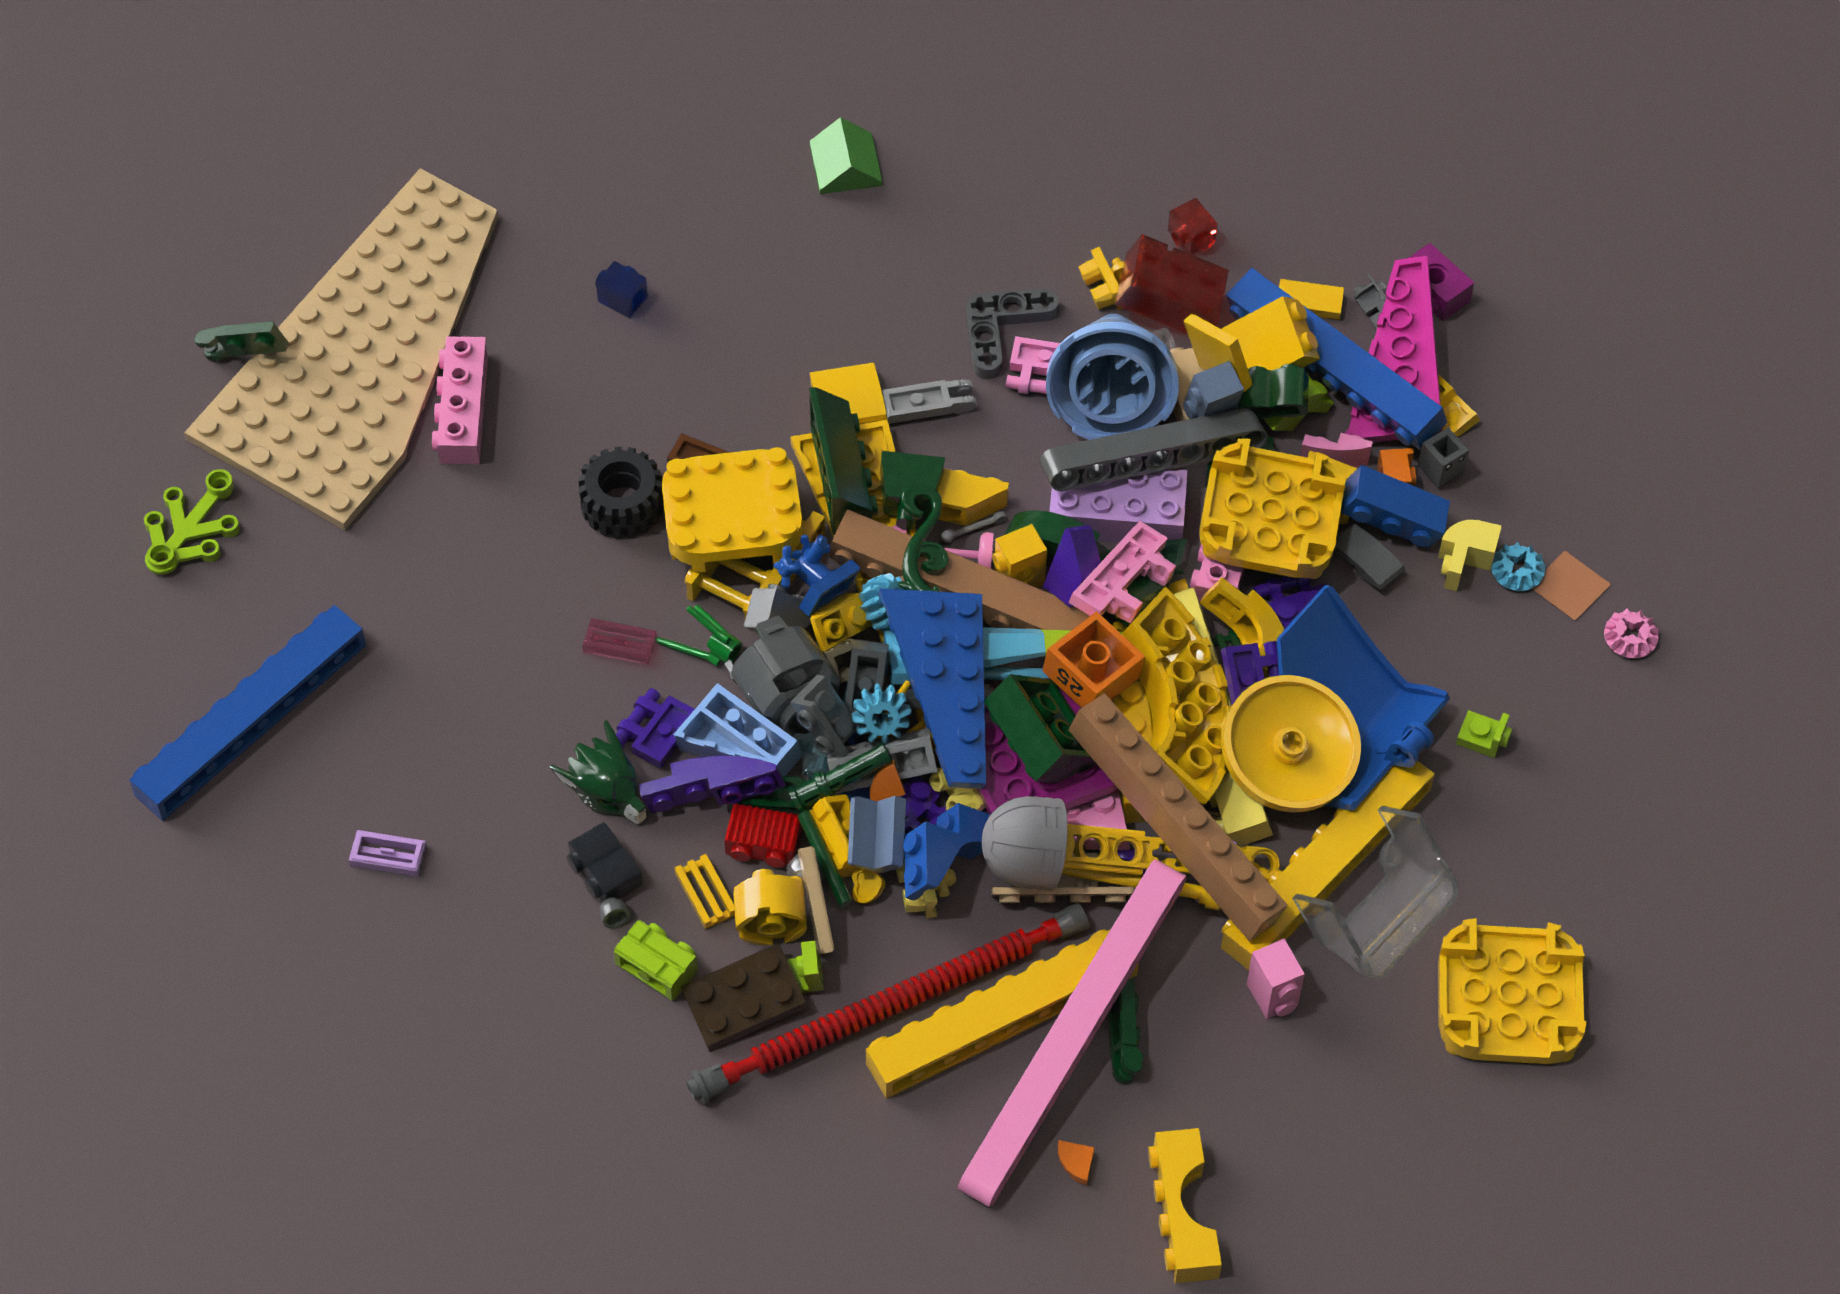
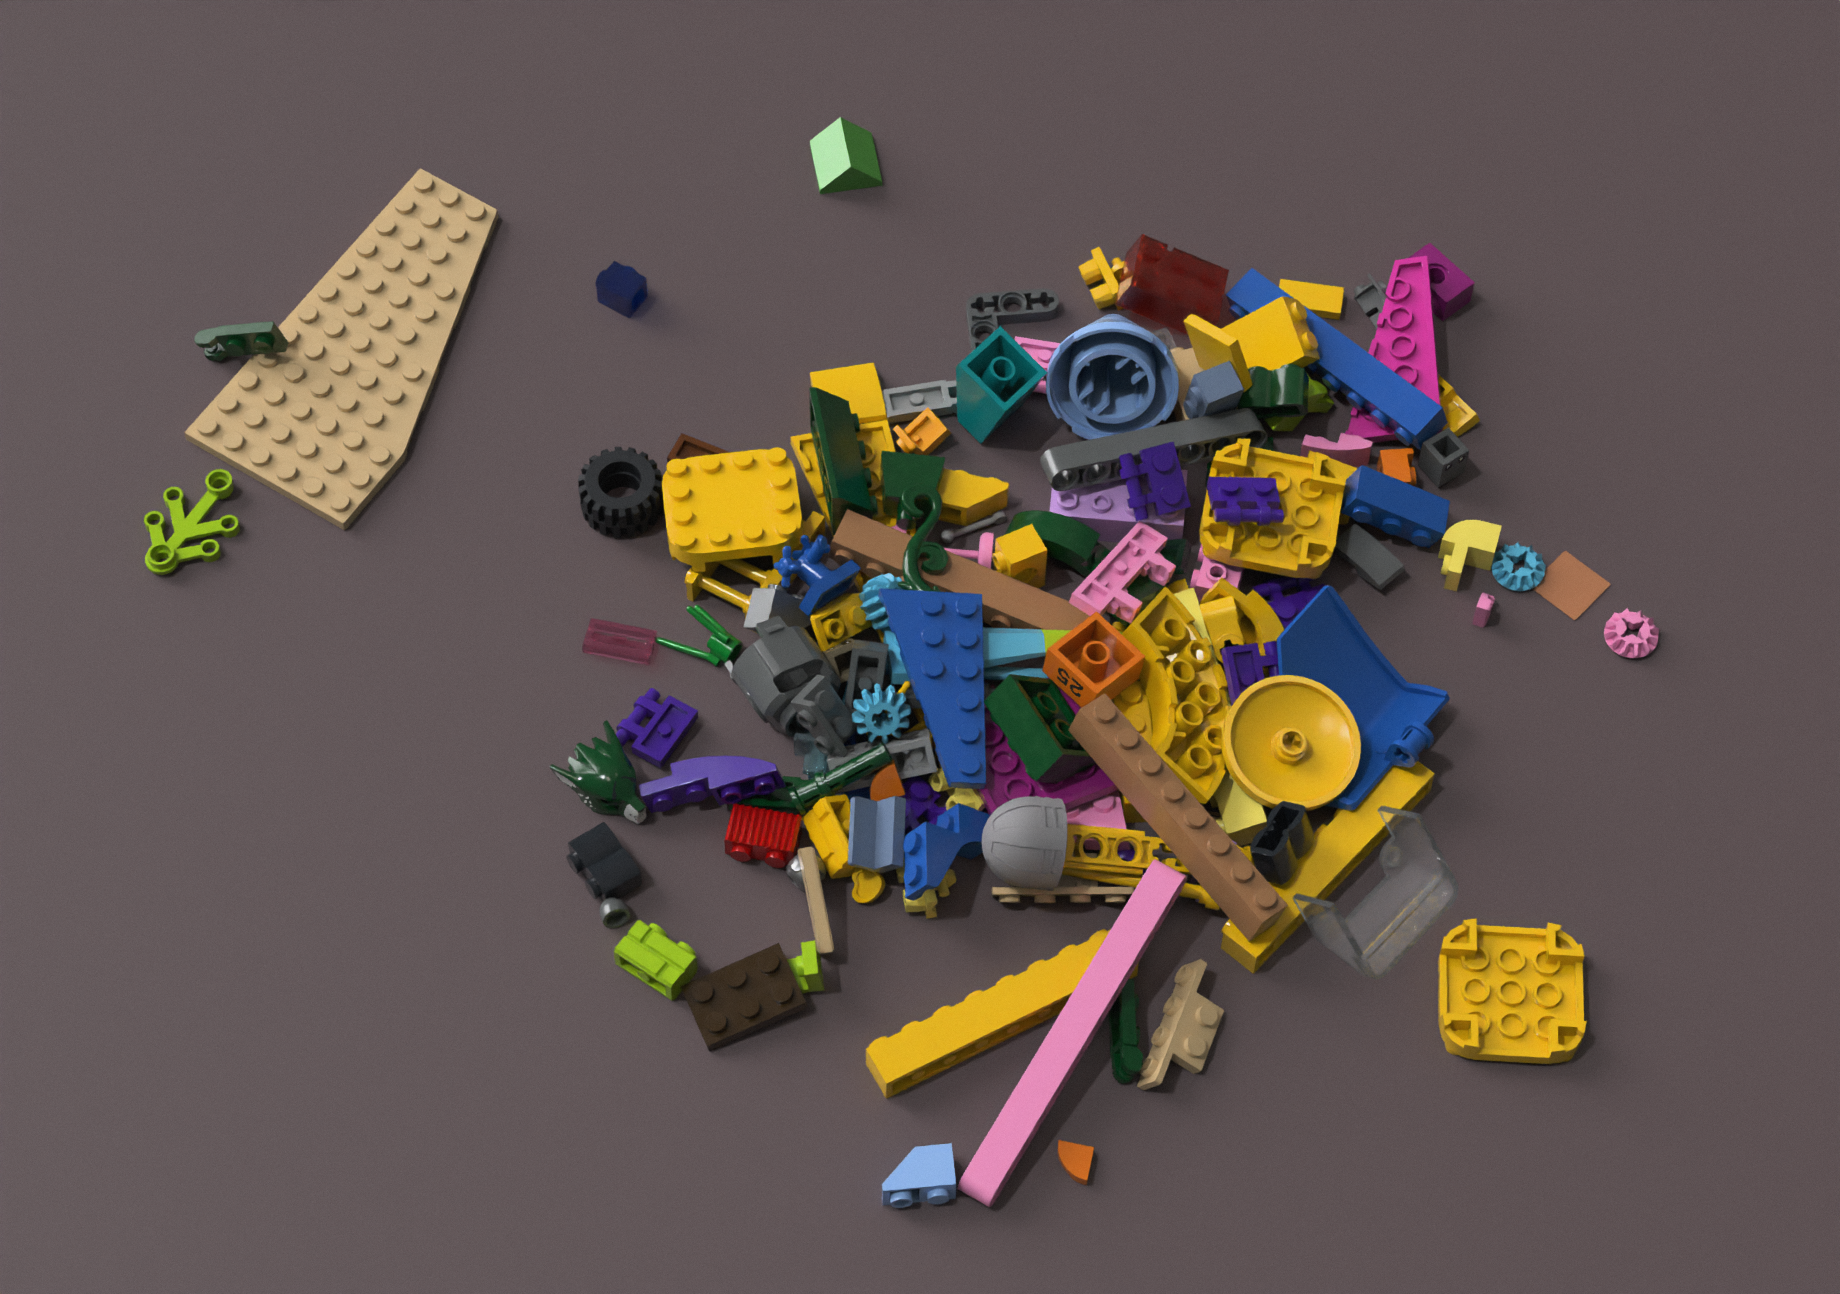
(247, 712): blue brick -> none
(377, 858): lavender tile -> none
(462, 400): bright pink brick -> none
(694, 867): yellow tile -> none
(732, 728): light blue wedge -> none
(770, 908): yellow brick -> none
(824, 859): dark green bar -> none
(901, 996): red hose -> none
(922, 434): none -> light orange bracket
(922, 1177): none -> light blue slope
(994, 383): none -> teal slope
(1073, 562): dark purple slope -> none
(1163, 478): none -> dark purple plate
(1185, 1028): none -> tan bracket
(1192, 227): clear red brick -> none
(1192, 1247): yellow arch -> none
(1222, 623): none -> yellow piece
(1244, 500): none -> dark purple plate
(1275, 979): bright pink brick -> none
(1282, 842): none -> black brick
(1483, 610): none -> bright pink tile
(1484, 733): lime bracket -> none

